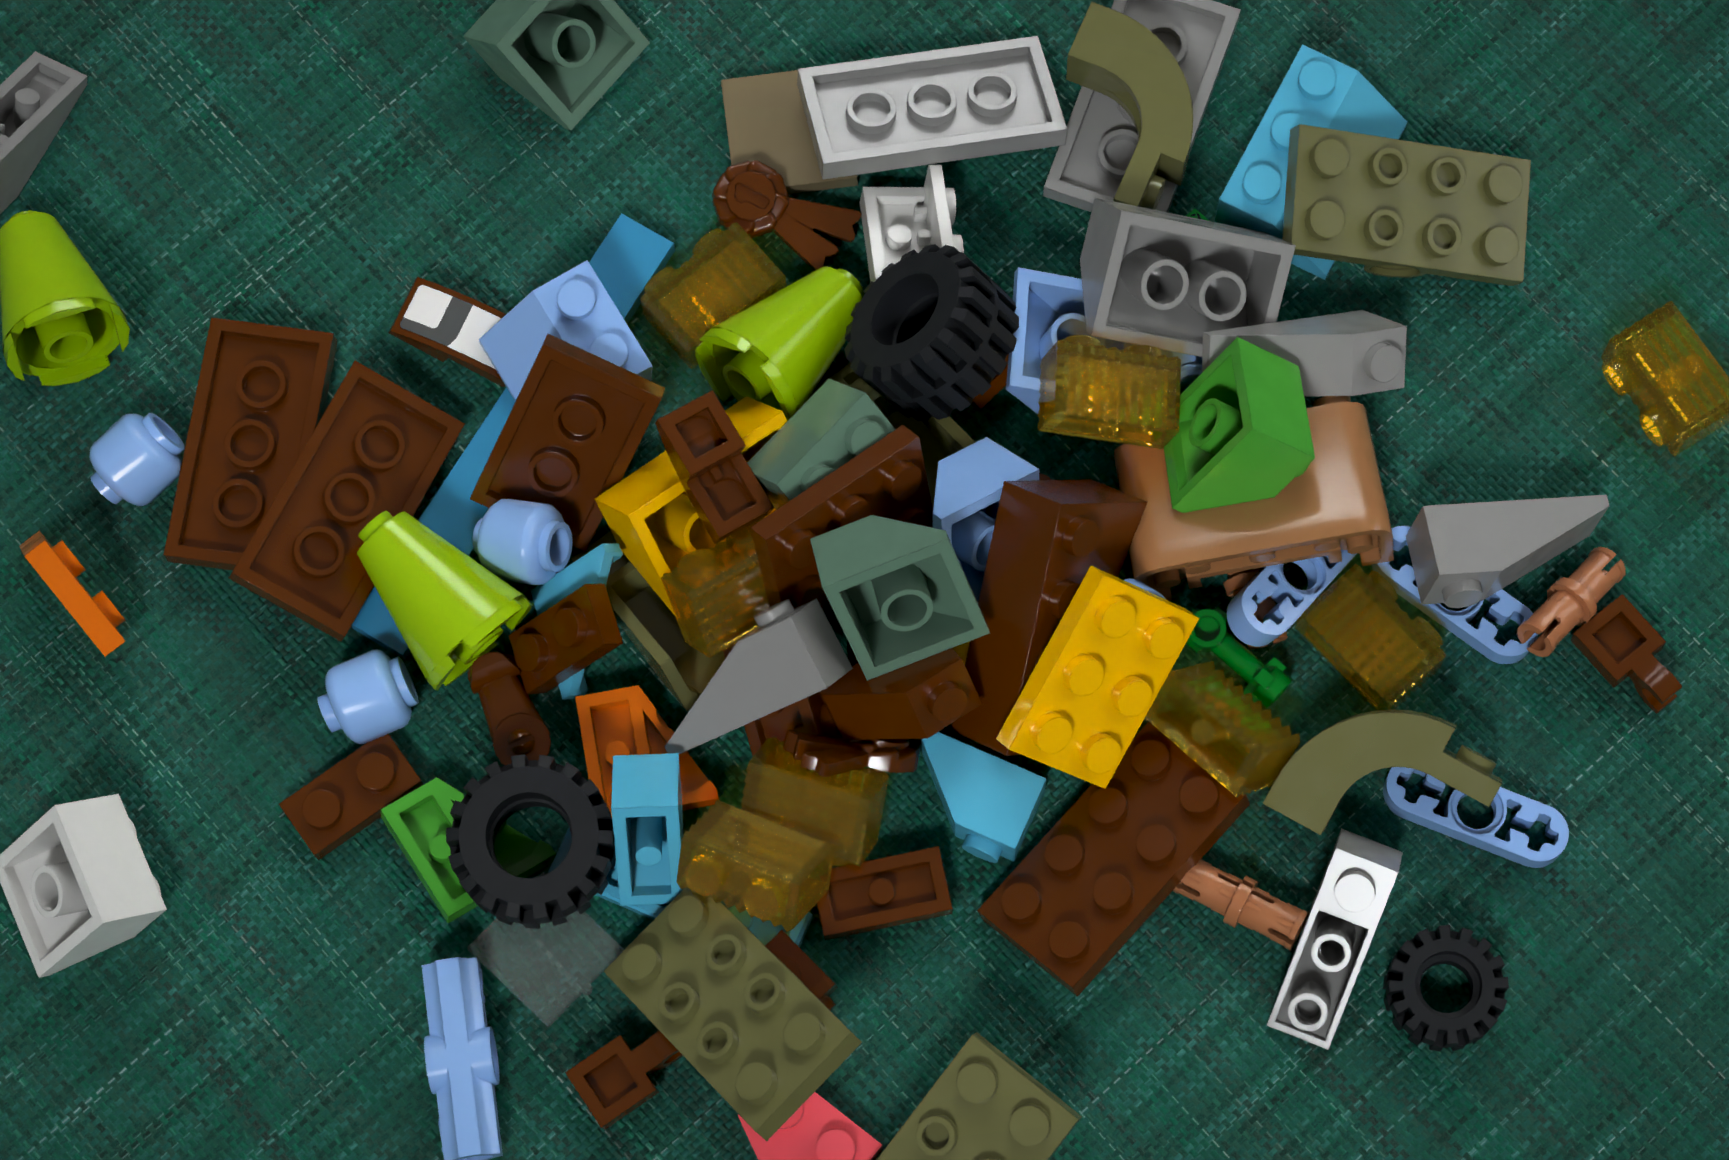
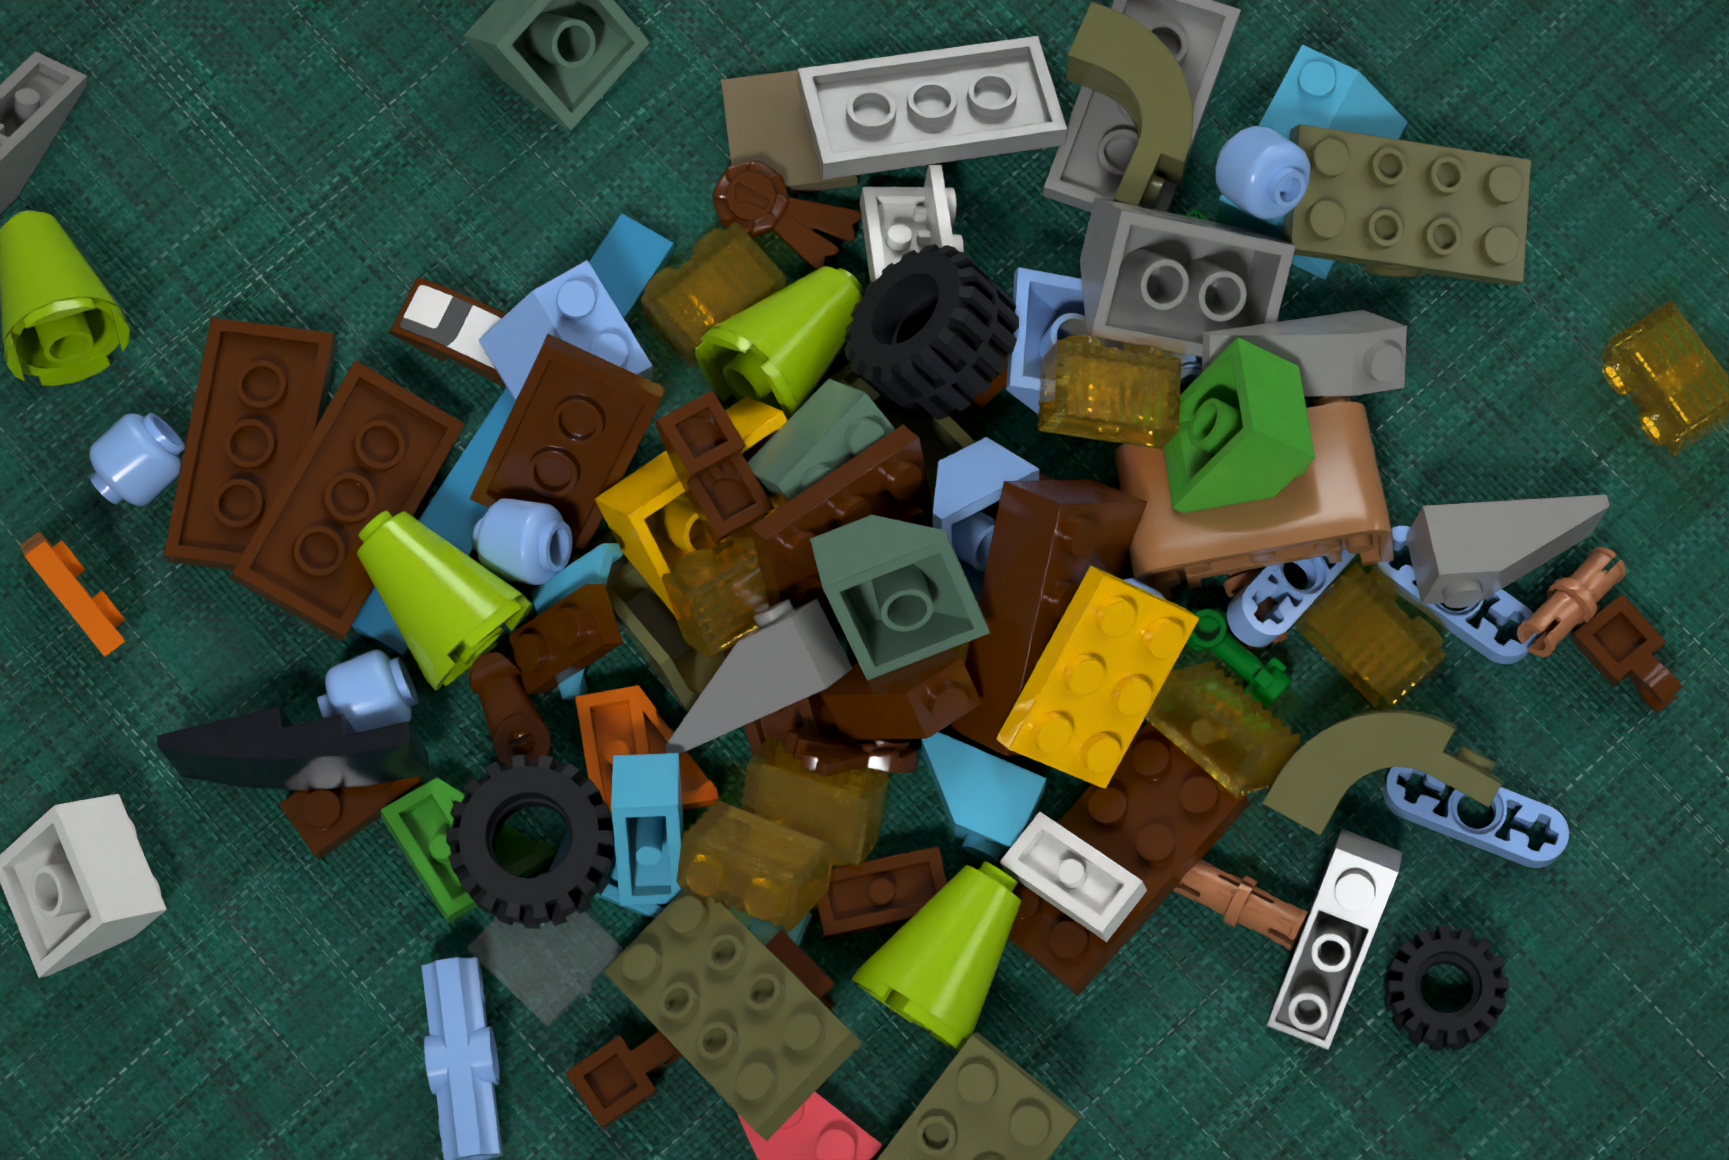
(273, 753): none -> black slope
(946, 955): none -> lime cone
(1073, 876): none -> white plate
(1262, 172): none -> light blue head

